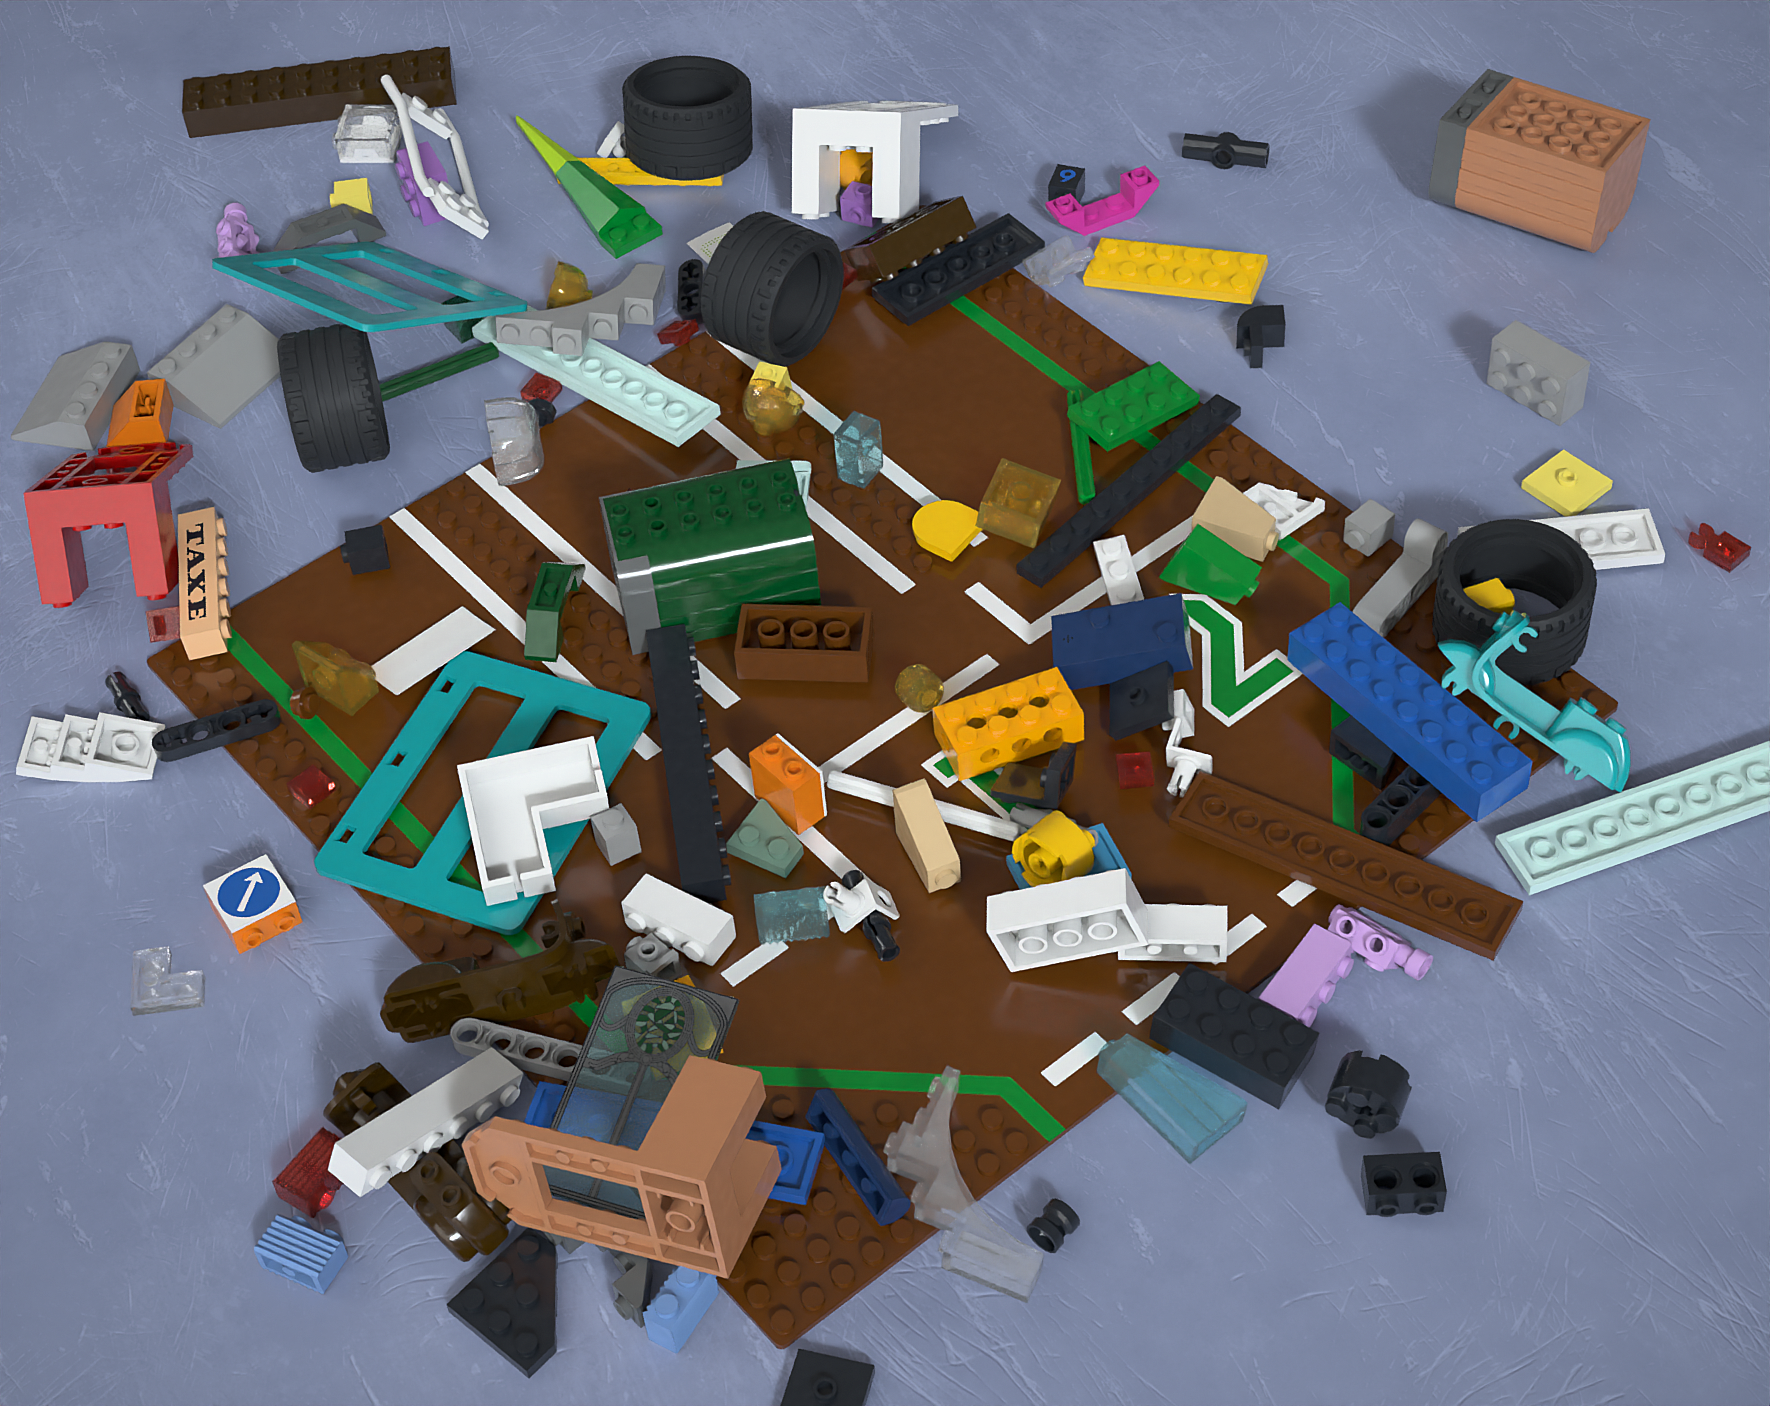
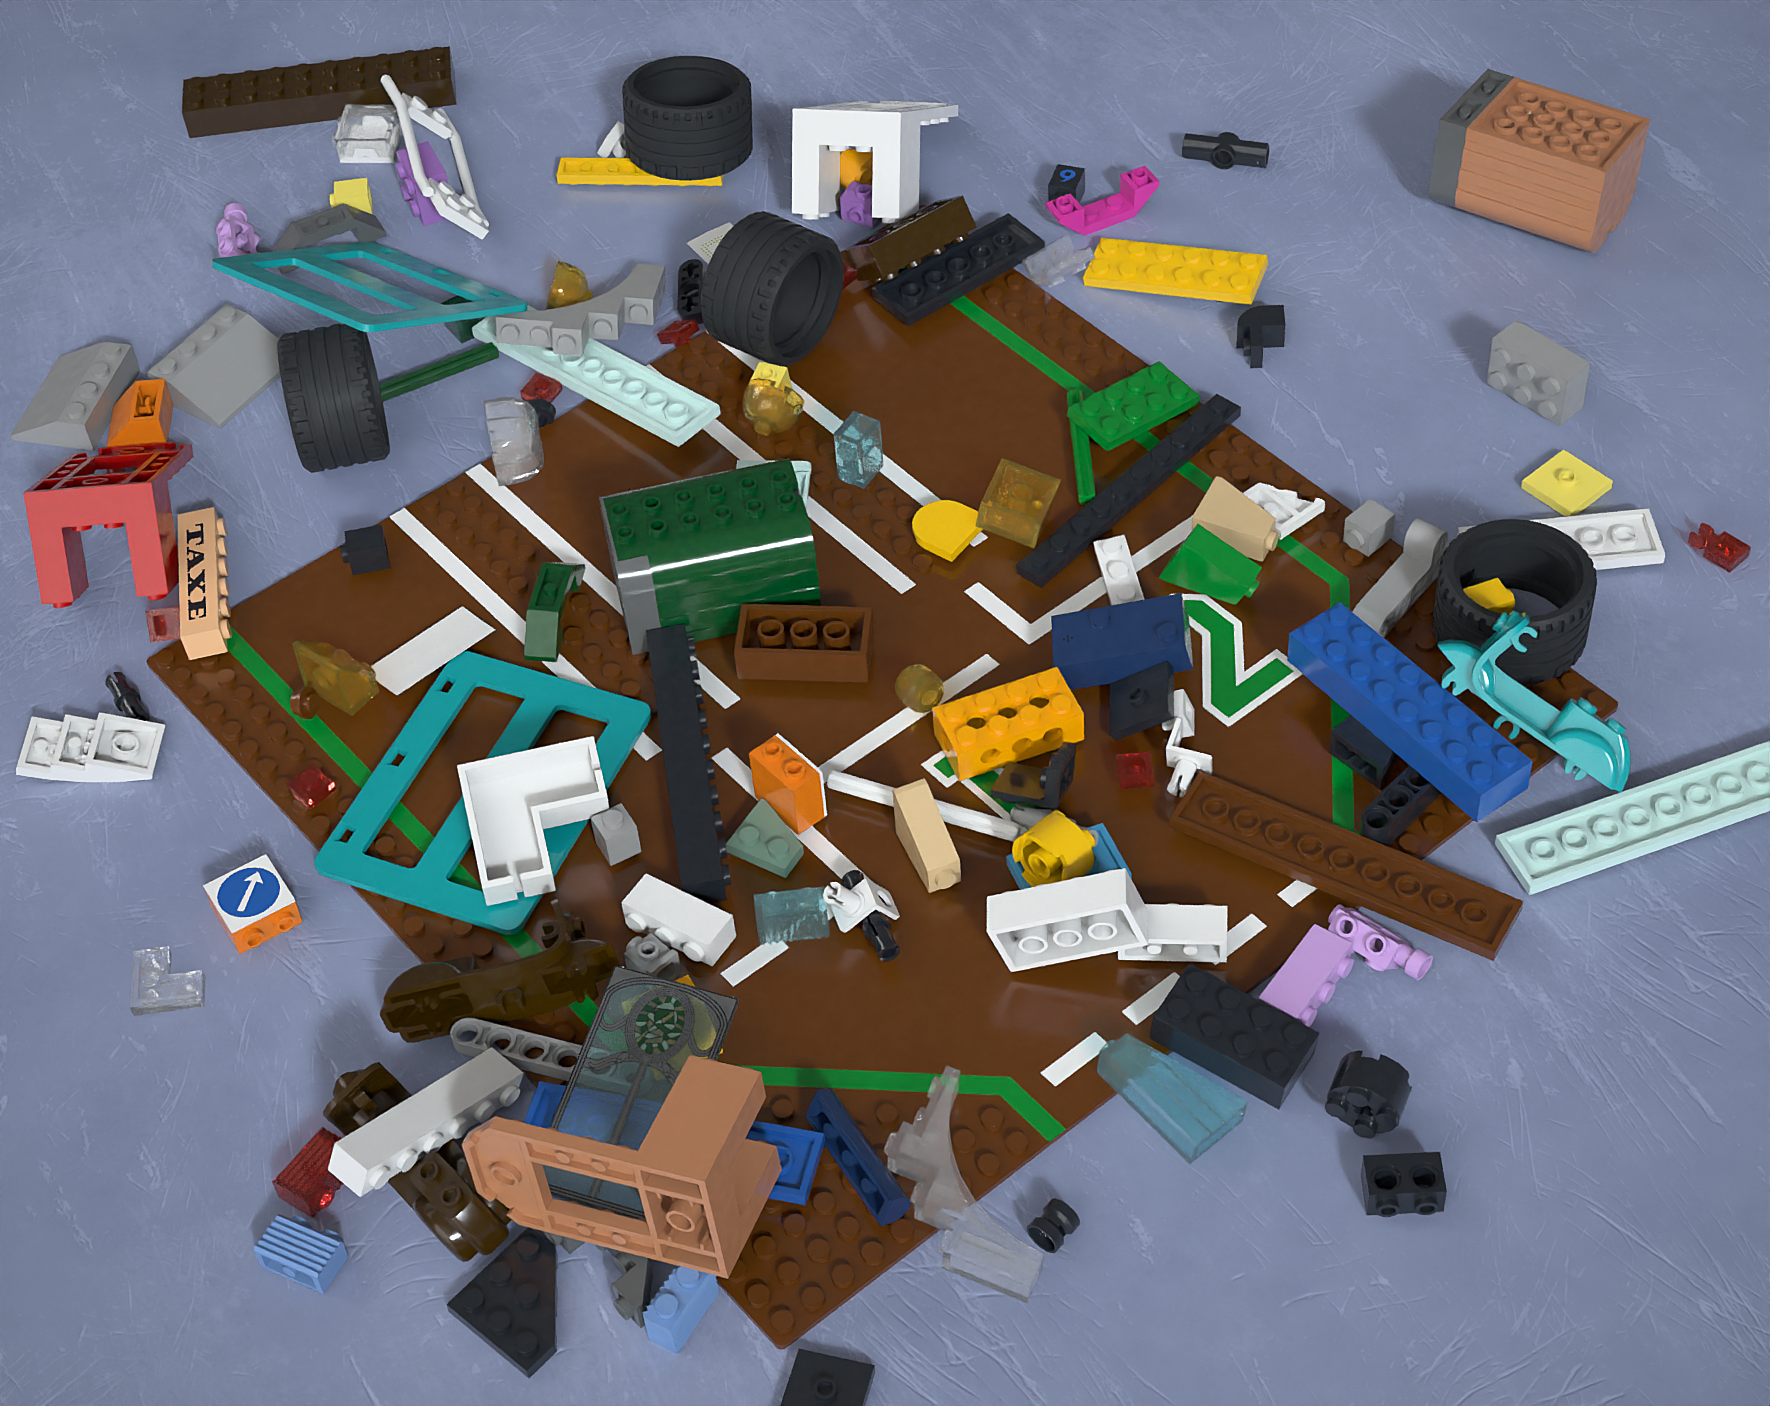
(217, 735): black beam -> none
(610, 213): green plate -> none

